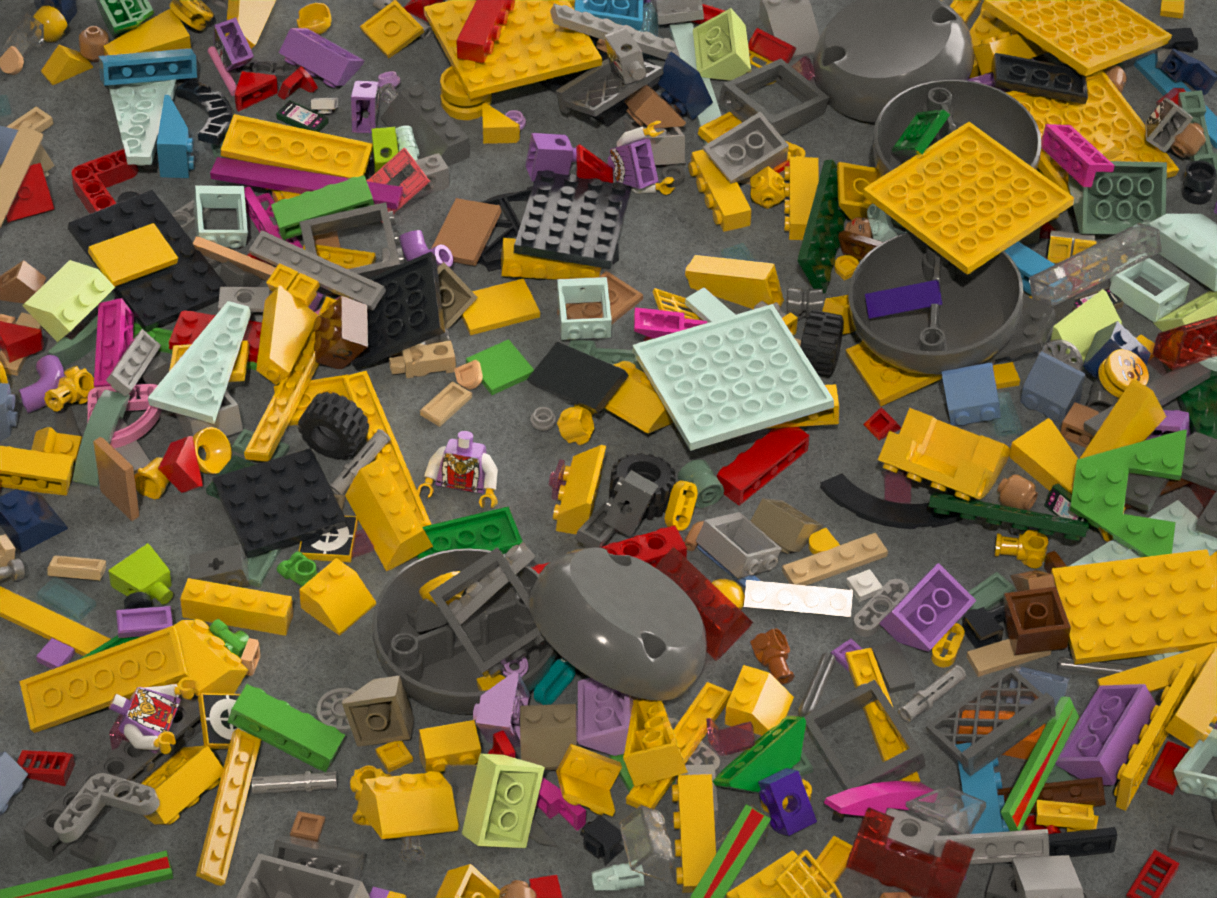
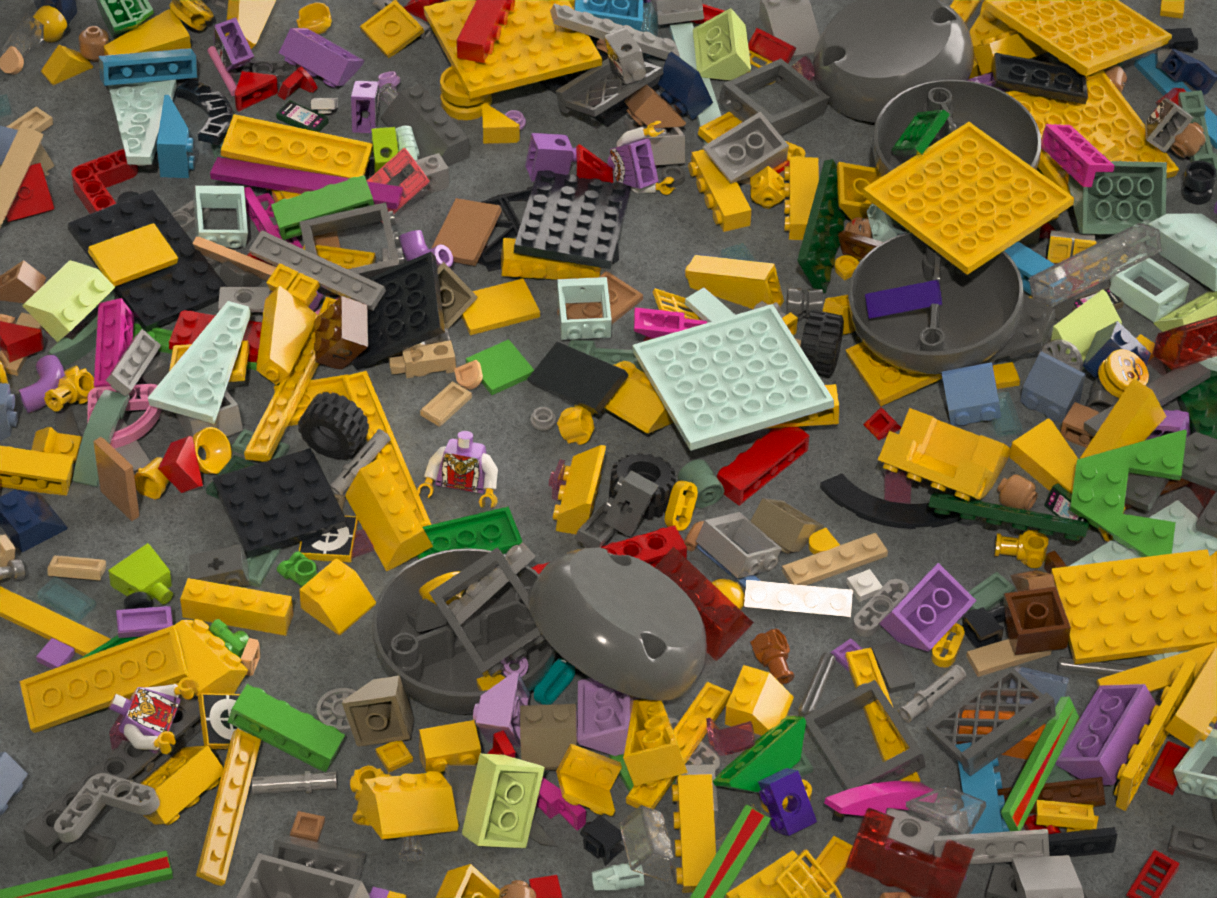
(50, 775): red slope -> none

